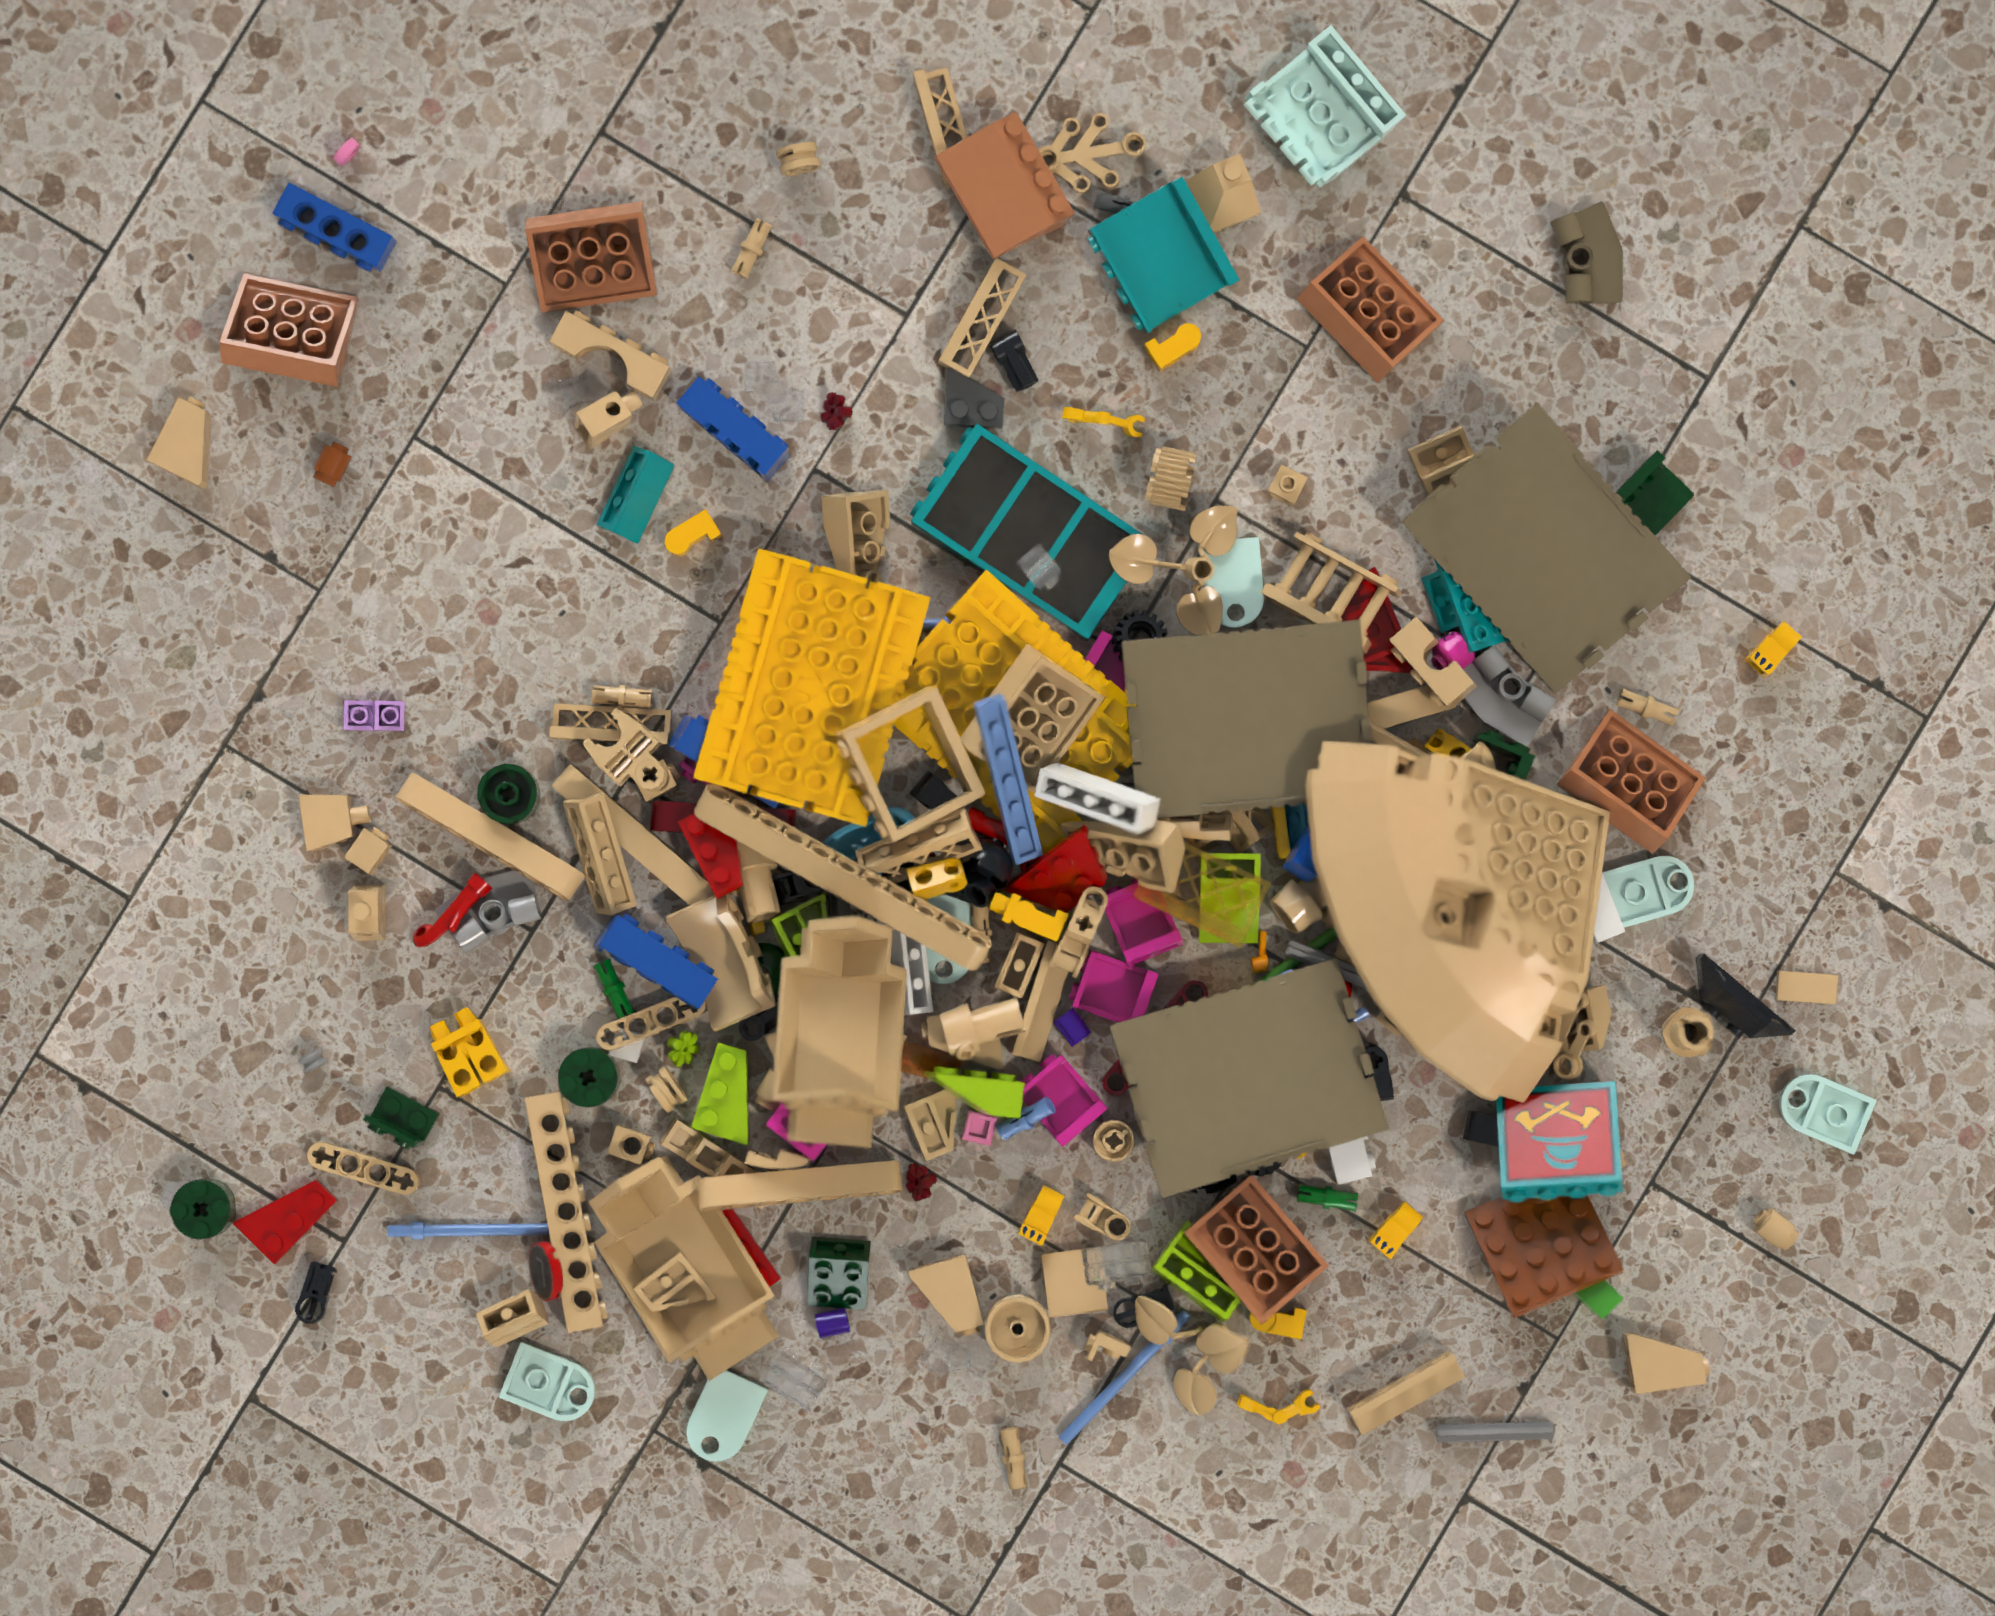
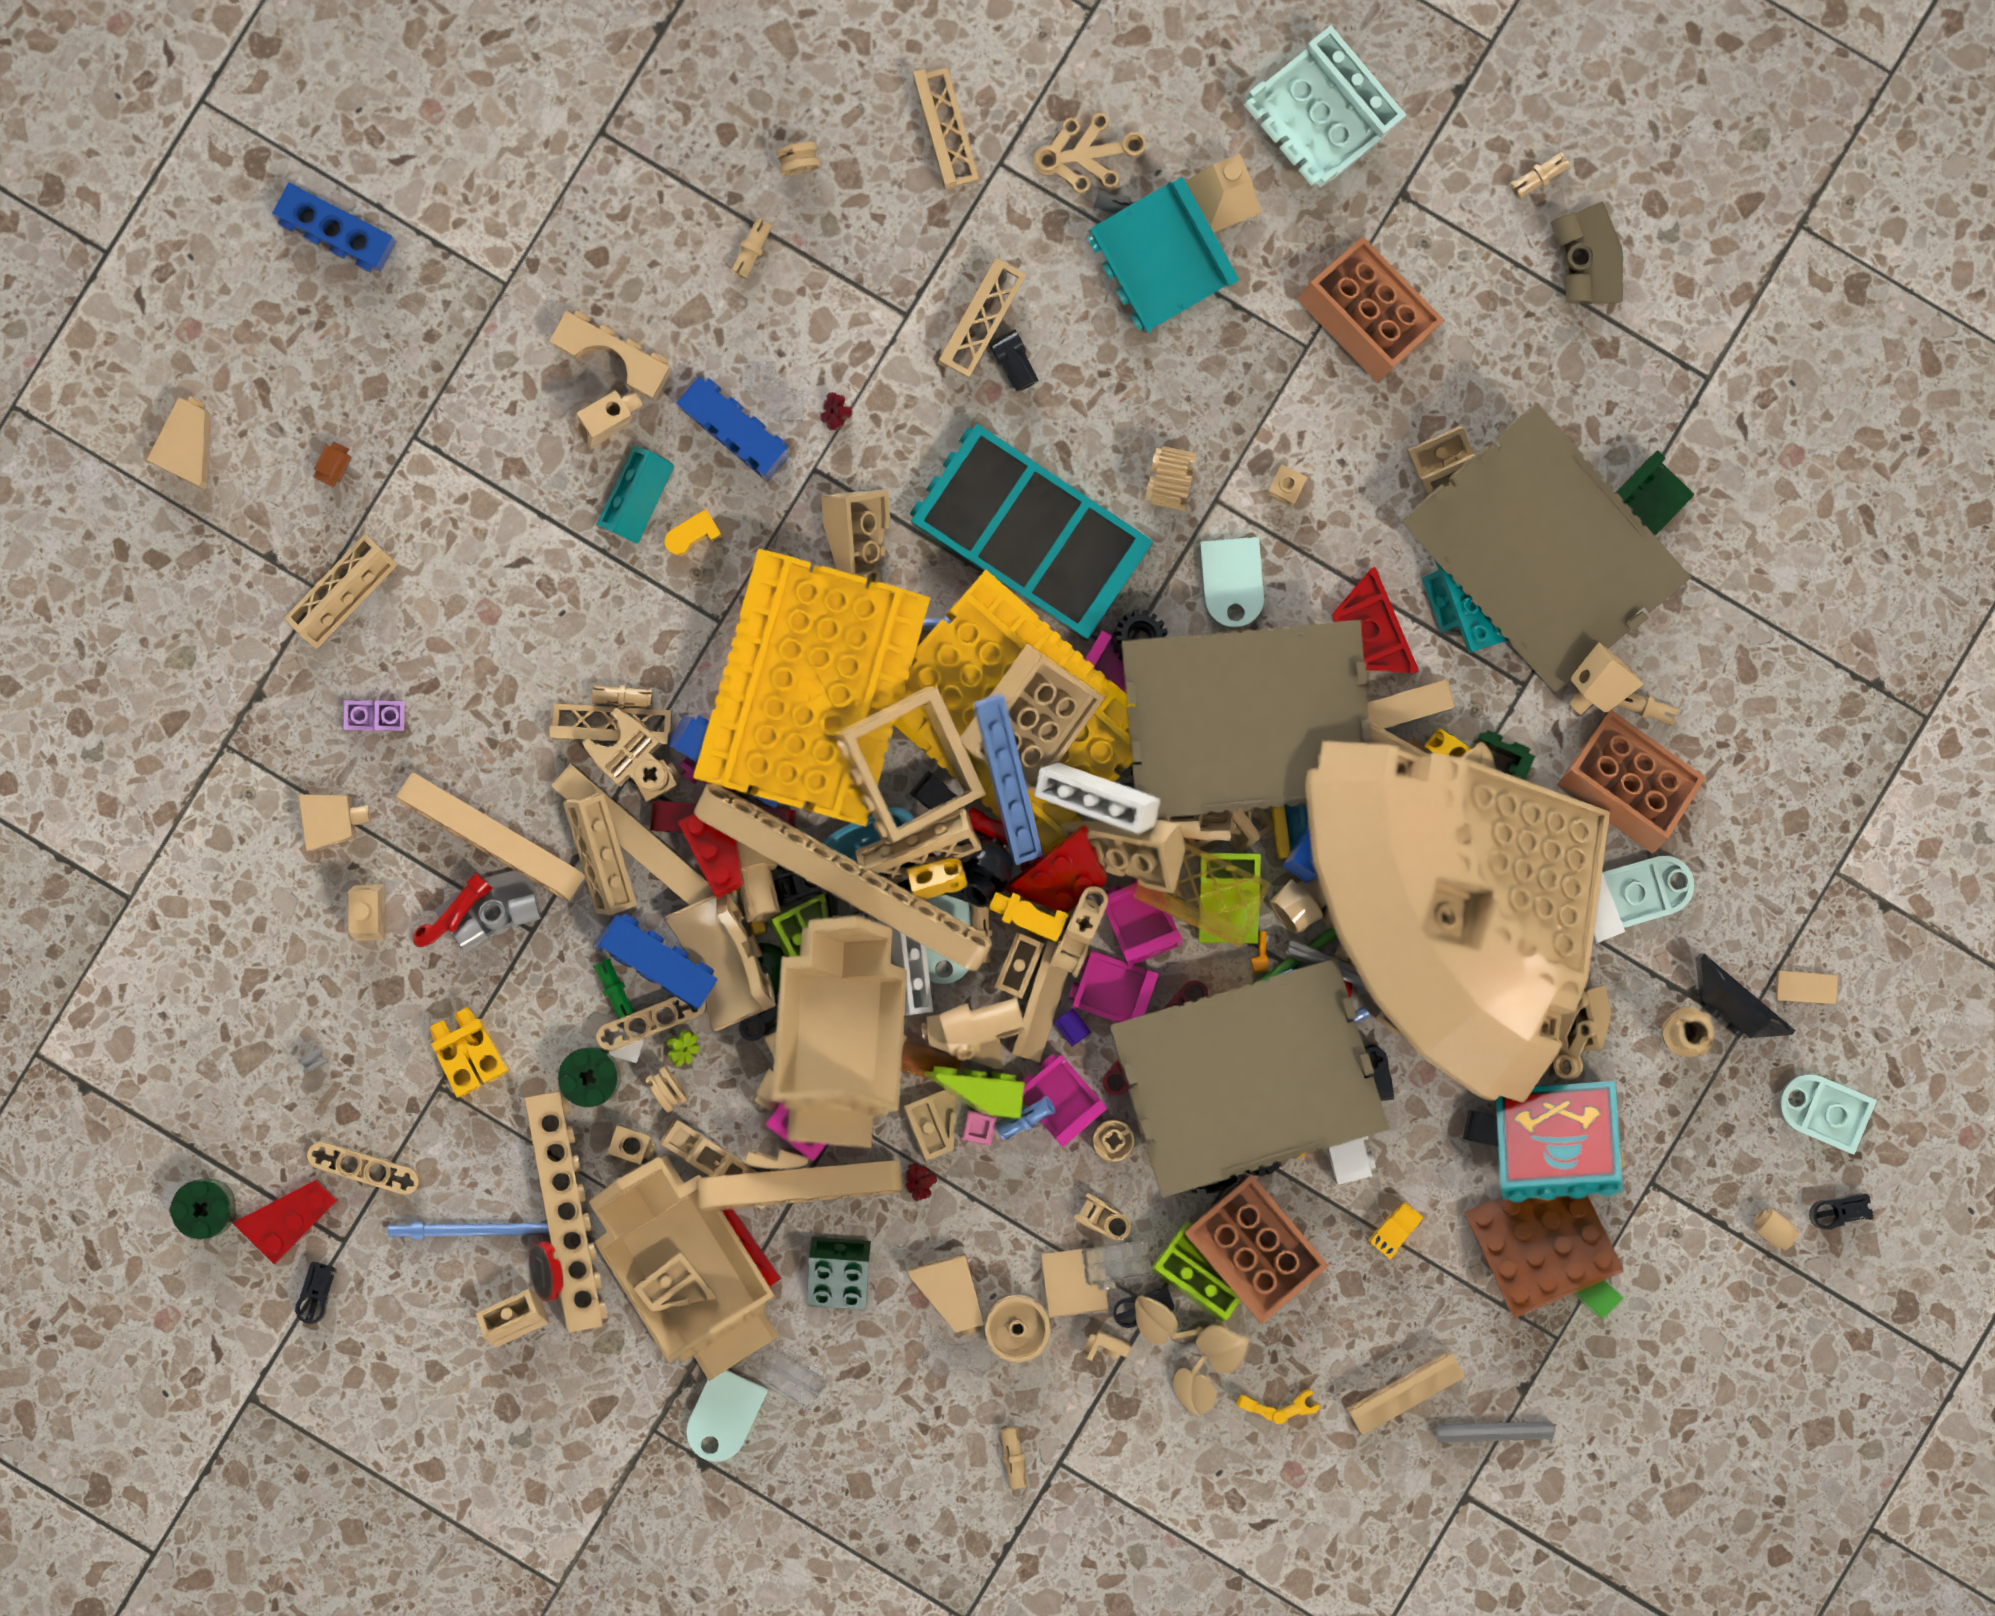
(288, 330): nougat slope -> none
(343, 594): none -> tan fence
(346, 152): bright pink tile -> none
(369, 850): tan brick -> none
(402, 1118): dark green bracket -> none
(500, 779): dark green brick -> none
(545, 1383): light aqua tile -> none
(591, 256): nougat slope -> none
(725, 1096): lime wedge -> none
(832, 1323): dark purple piece -> none
(971, 403): dark grey wing -> none
(1004, 186): nougat slope -> none
(1040, 568): clear brick -> none
(1041, 1215): yellow leg -> none
(1103, 418): yellow piece -> none
(1117, 1384): medium blue bar -> none
(1174, 348): yellow leg -> none
(1216, 533): tan plant -> none
(1283, 1323): yellow leg -> none
(1306, 605): tan fence -> none
(1327, 1197): green pin -> none
(1414, 644): tan arch -> none
(1450, 649): dark pink head -> none
(1512, 715): light grey panel -> none
(1540, 175): none -> tan pin
(1603, 681): none -> tan torso
(1661, 1365): tan slope -> none
(1773, 649): yellow leg -> none
(1844, 1209): none -> black piece

